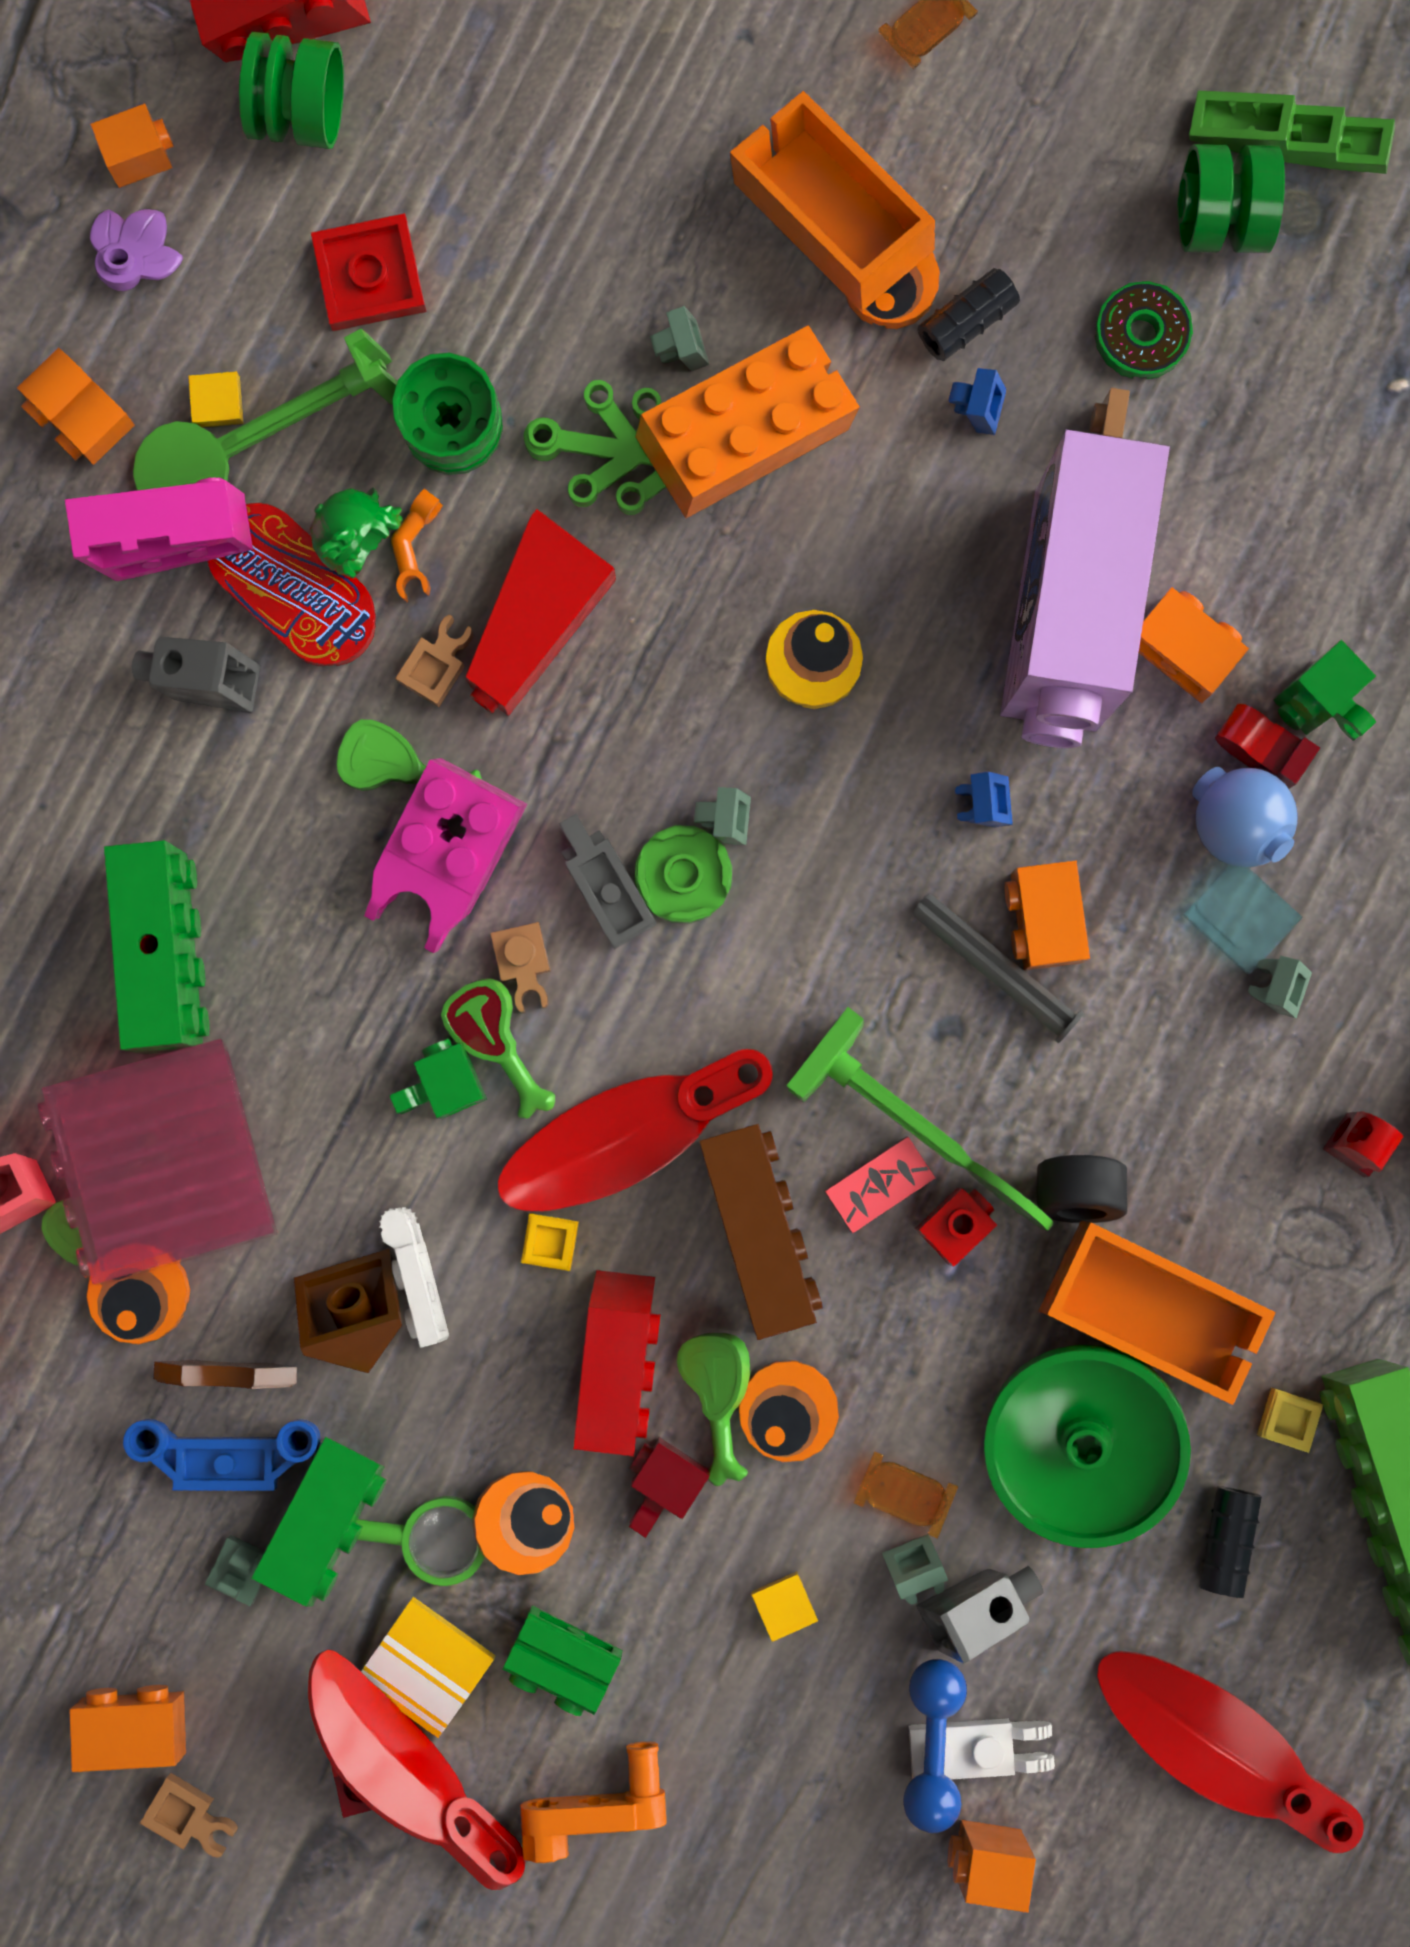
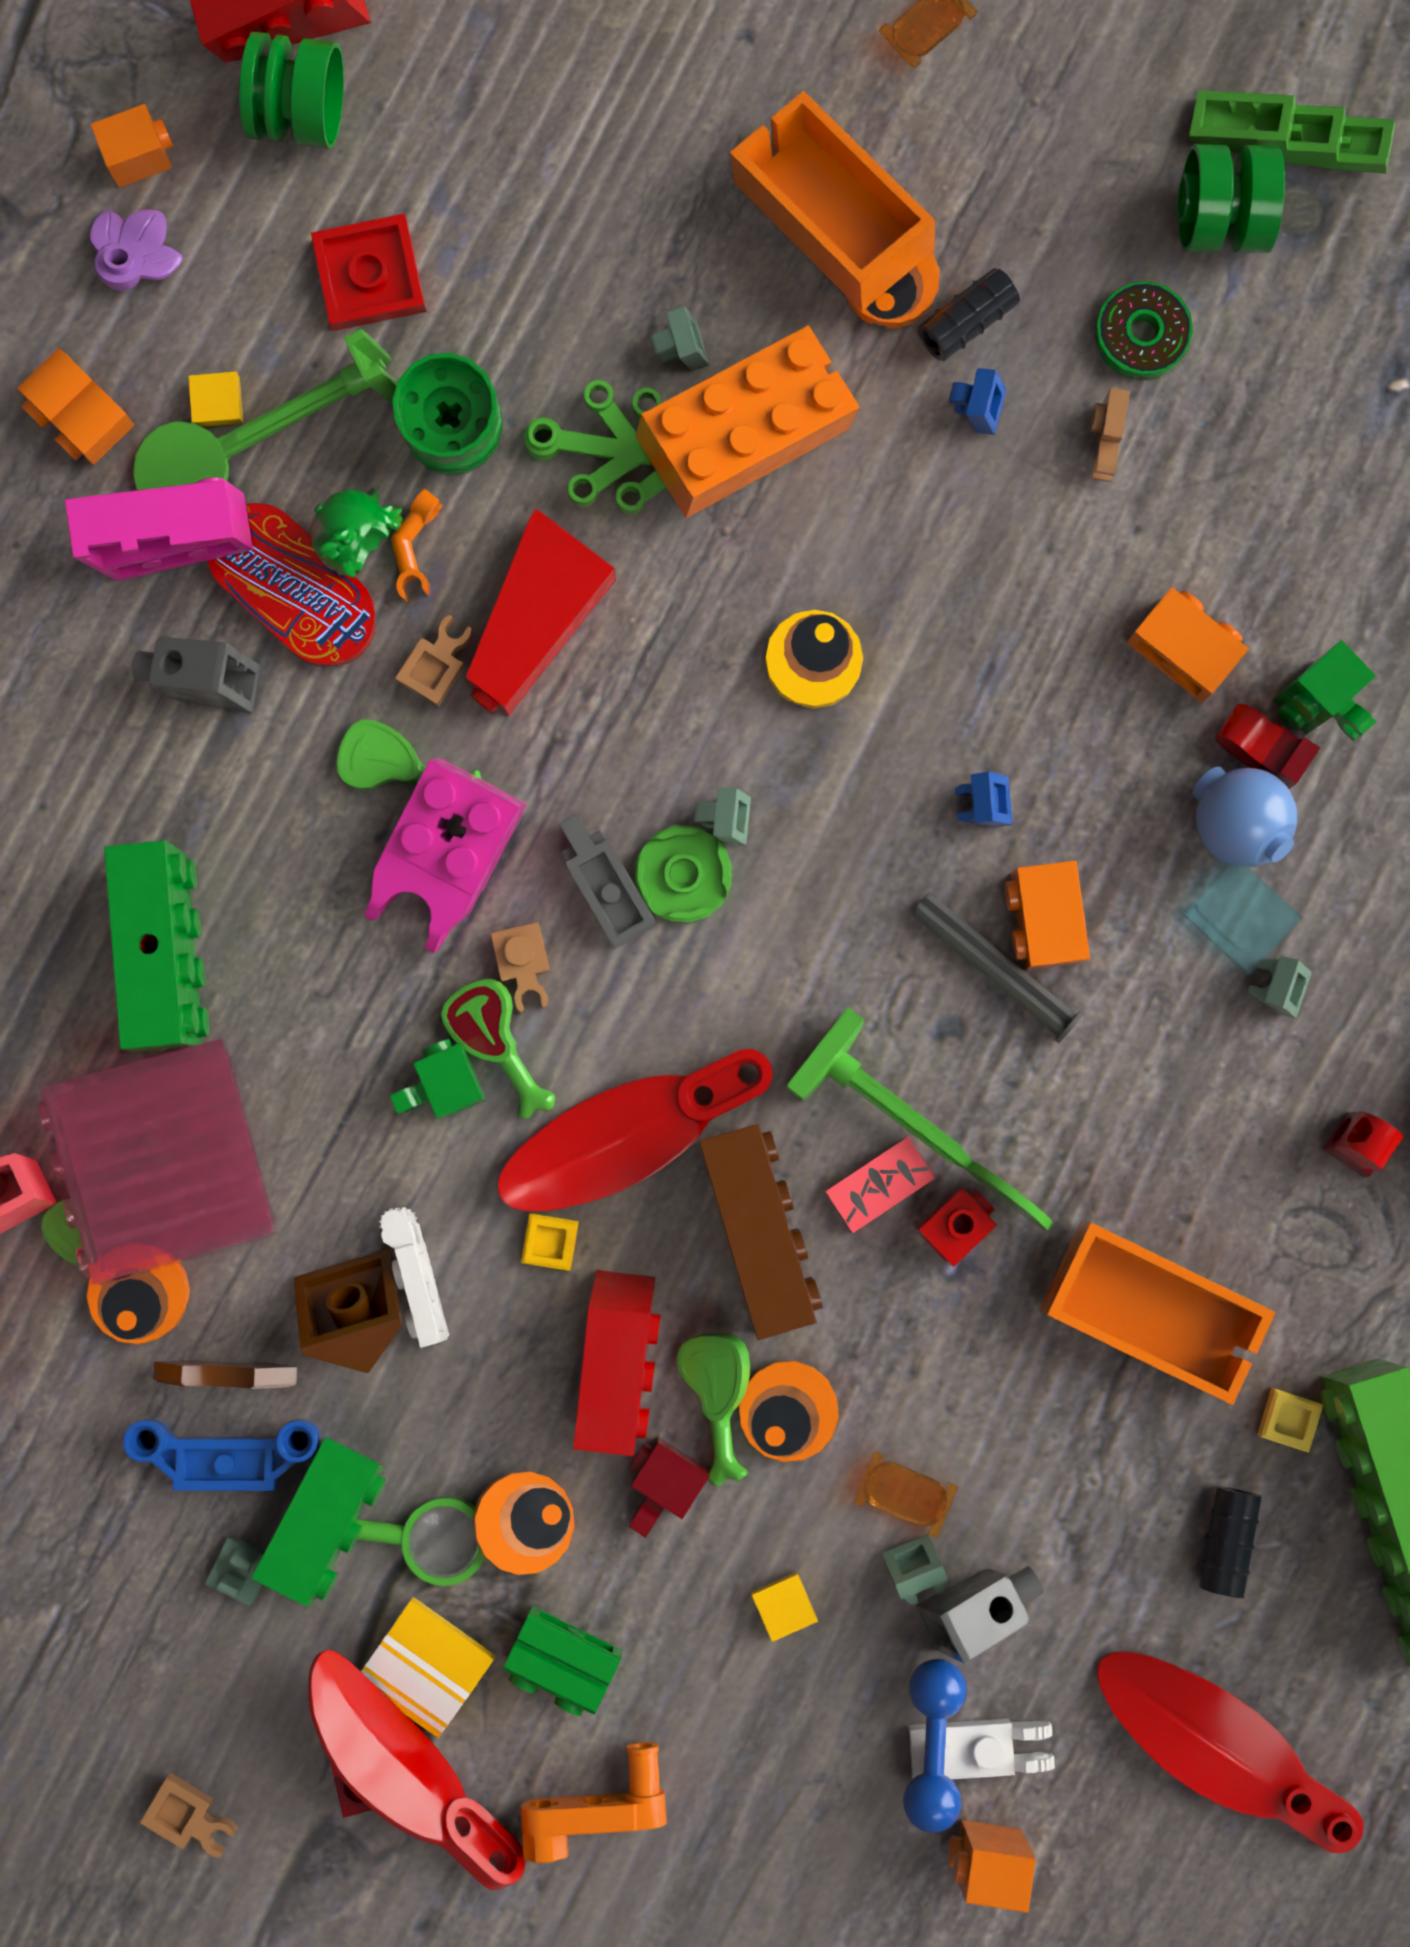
(127, 1729): orange brick -> none
(1082, 1188): black tyre -> none
(1084, 586): lavender brick -> none
(1087, 1446): green dish -> none

